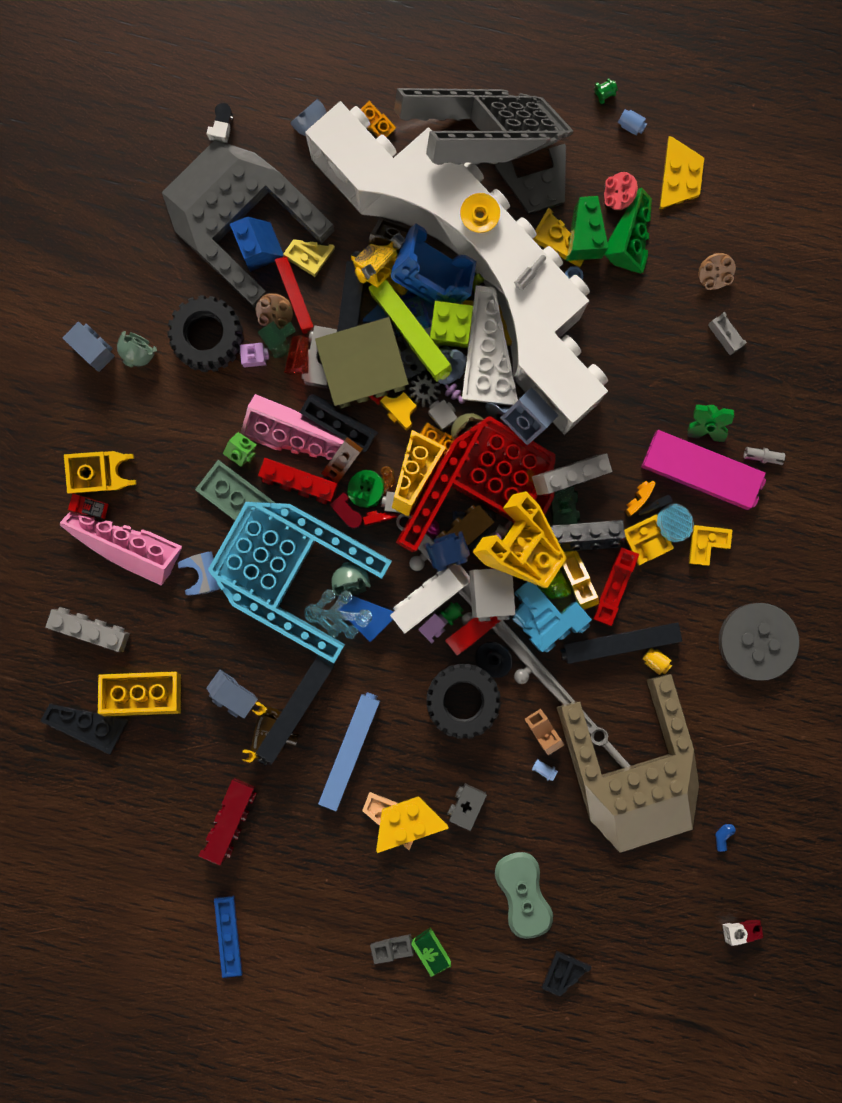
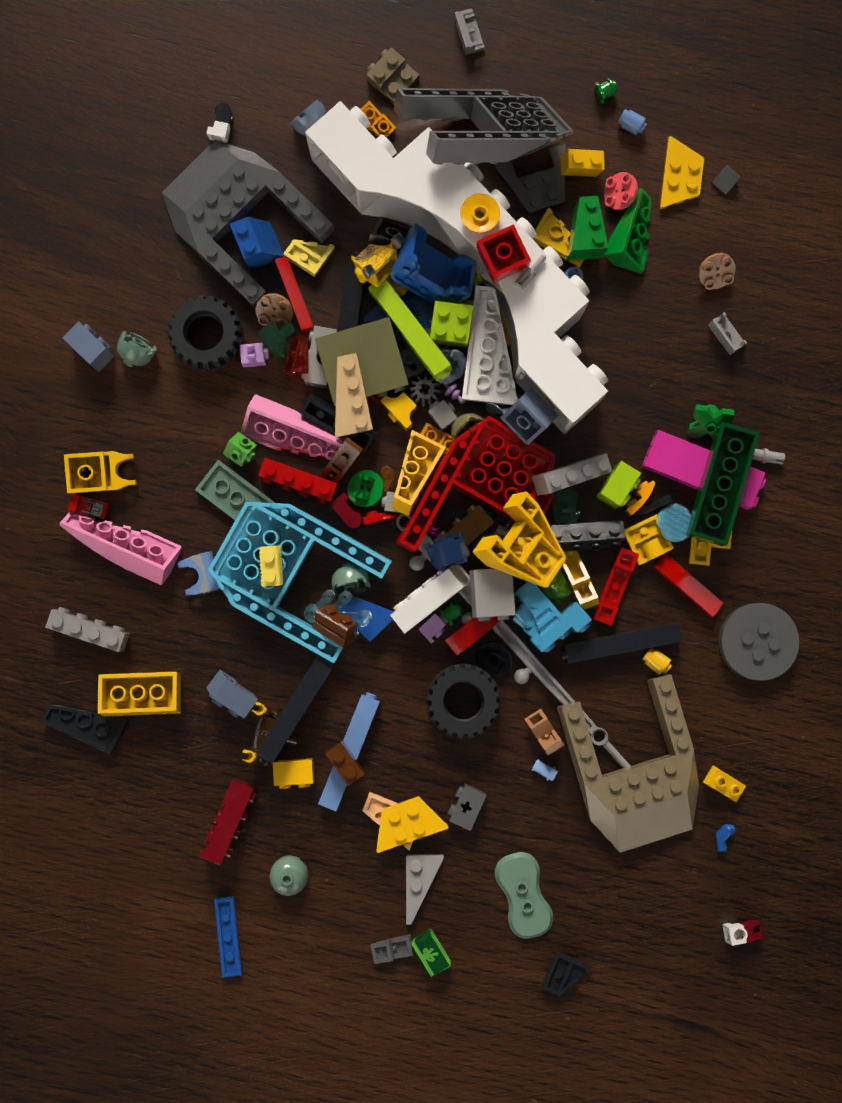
(271, 565): none -> light yellow brick
(288, 875): none -> sand green cylinder
(293, 773): none -> yellow brick
(335, 625): none -> reddish brown brick
(345, 763): none -> reddish brown piece
(351, 399): none -> tan wing
(391, 73): none -> dark tan plate
(419, 876): none -> light grey wing
(468, 31): none -> light grey hinge
(503, 253): none -> red brick
(582, 162): none -> yellow brick
(618, 485): none -> lime brick
(688, 585): none -> red slope
(722, 484): none -> dark green brick
(724, 783): none -> yellow plate
(726, 179): none -> dark grey slope

